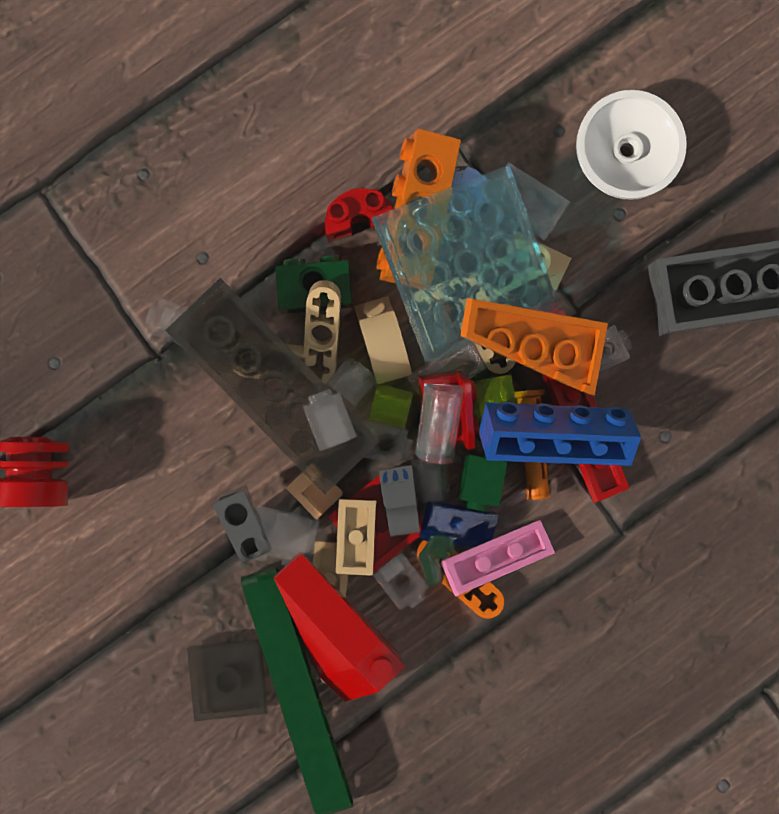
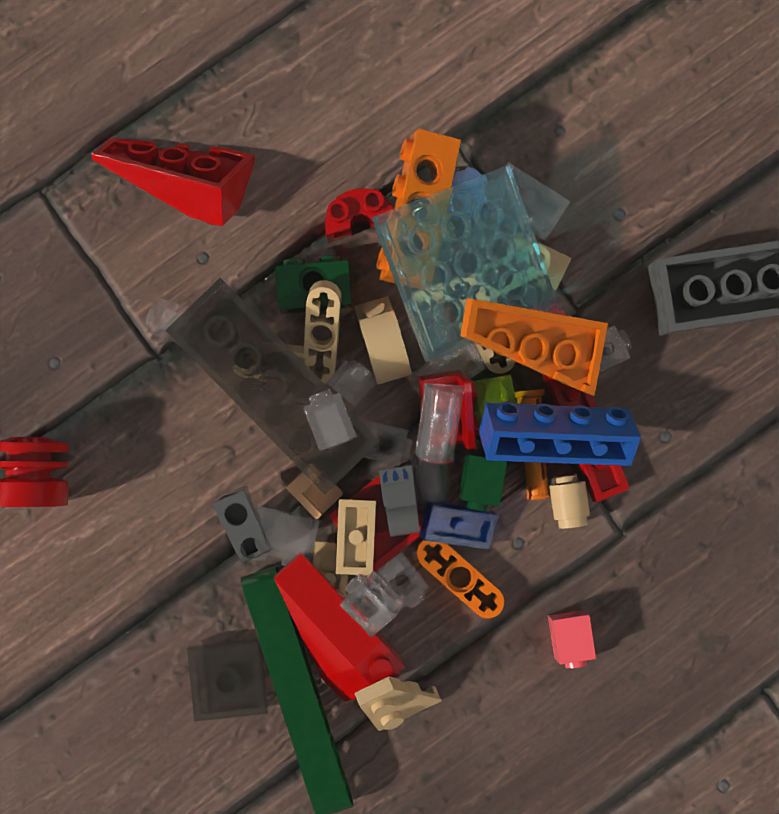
(193, 182): none -> red wedge
(371, 602): none -> clear brick
(390, 406): clear neon green brick -> none
(393, 701): none -> tan wing
(431, 555): clear green arm -> none
(497, 557): bright pink plate -> none
(569, 502): none -> tan brick
(572, 638): none -> coral brick
(643, 125): white dish -> none

